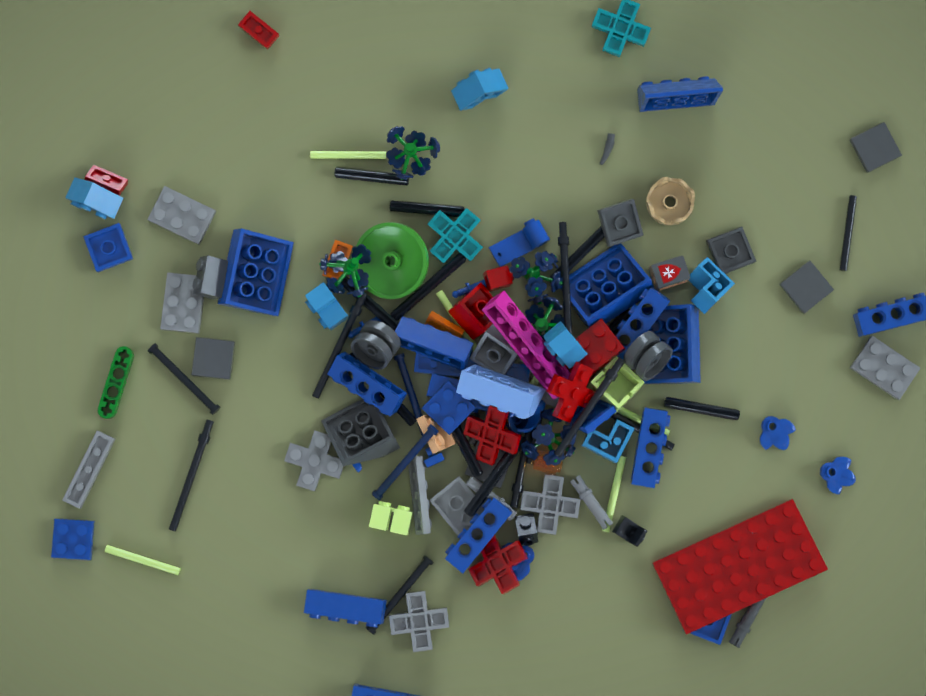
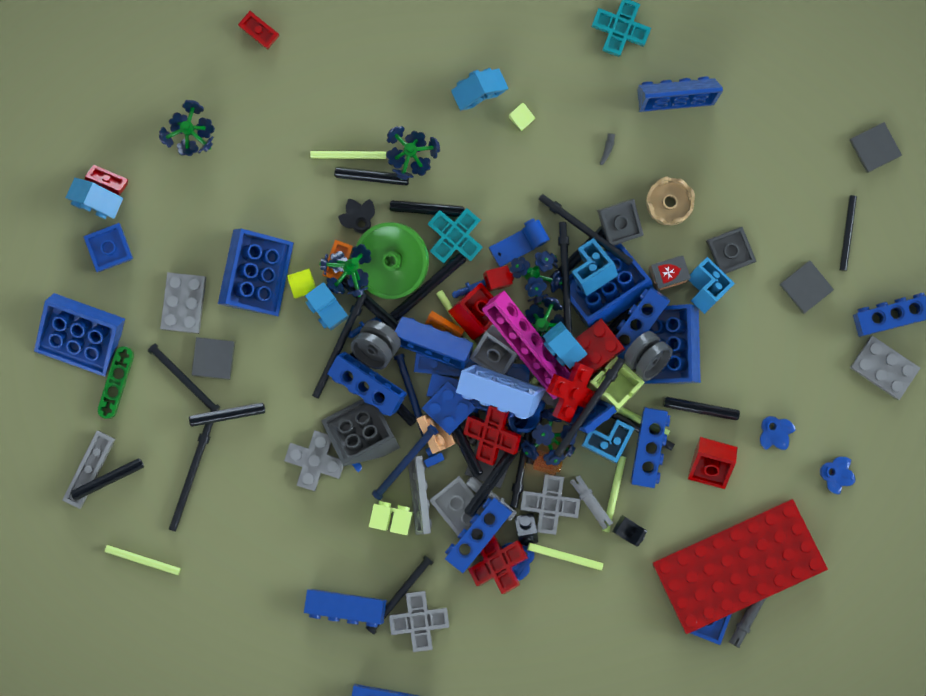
(72, 539): blue plate -> none
(78, 334): none -> blue slope
(107, 479): none -> black axle
(181, 215): light grey plate -> none
(182, 125): none -> dark blue plant
(210, 277): dark grey brick -> none
(227, 414): none -> black axle
(301, 283): none -> neon yellow piece
(356, 213): none -> black plate
(521, 116): none -> yellowish green slope
(556, 208): none -> black bar
(565, 556): none -> yellowish green piece
(596, 270): none -> dark azure brick
(713, 463): none -> red slope

